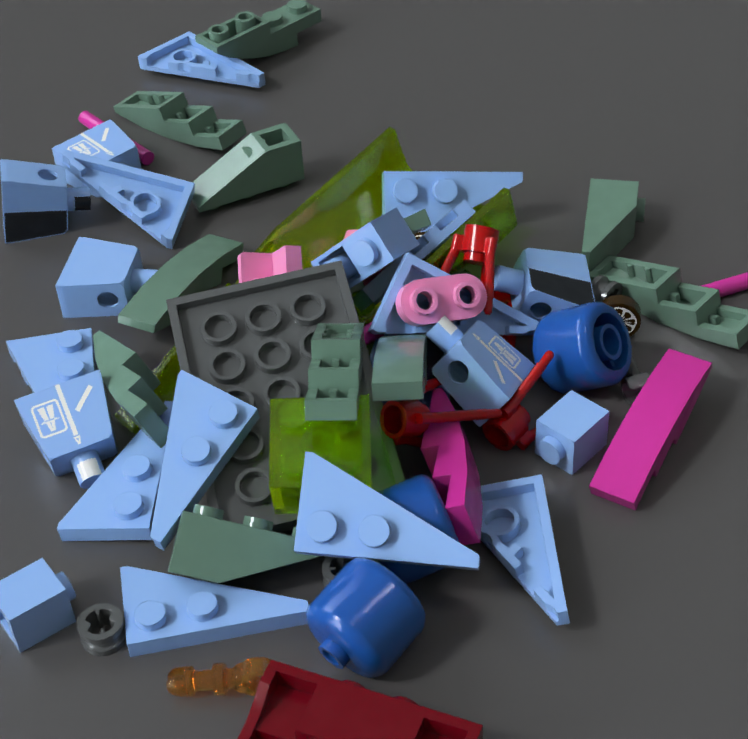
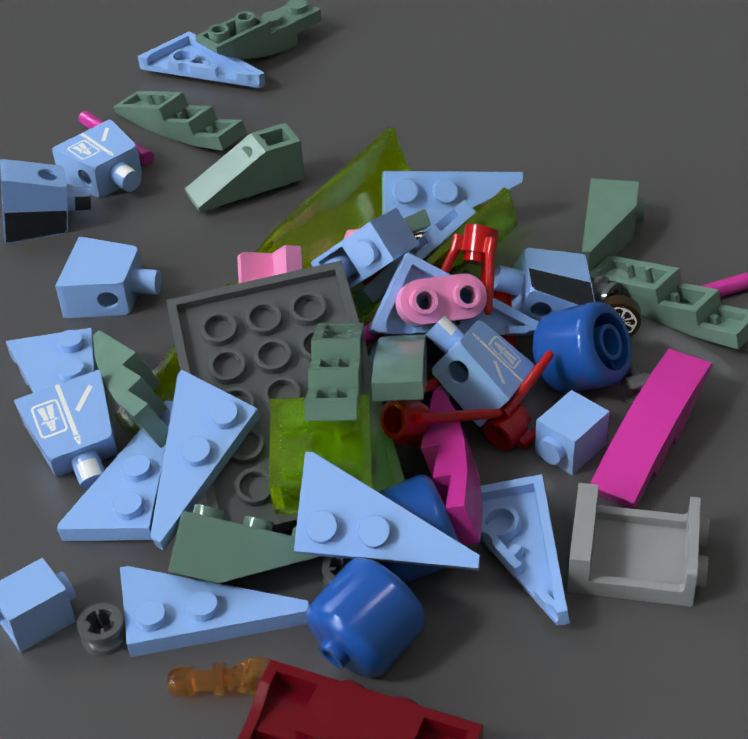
(145, 197): light blue wing -> none
(188, 272): sand green slope -> none
(637, 551): none -> light grey panel

